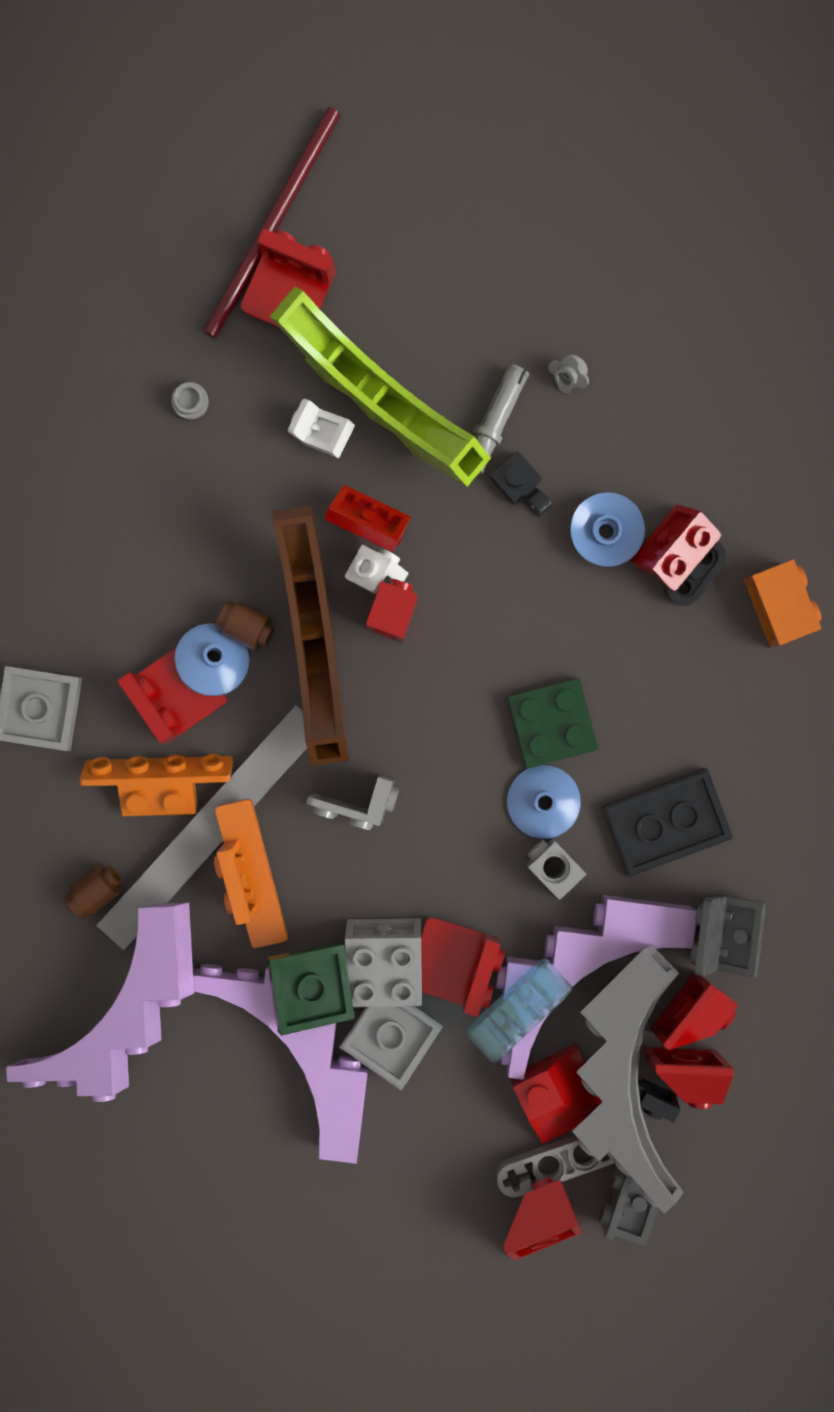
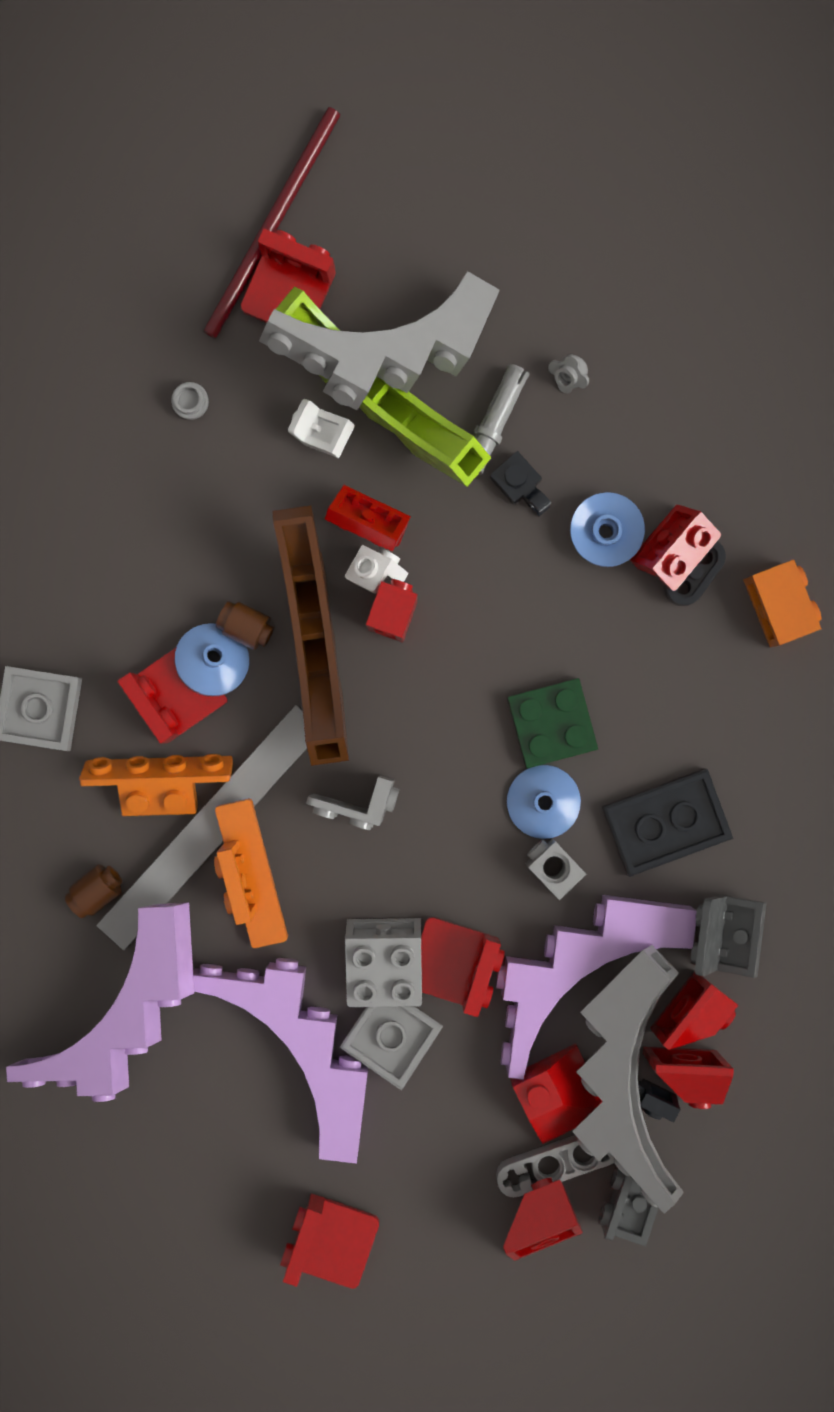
(310, 988): dark green plate -> none
(330, 1243): none -> red bracket
(394, 355): none -> light grey arch
(518, 1010): clear light blue beam -> none

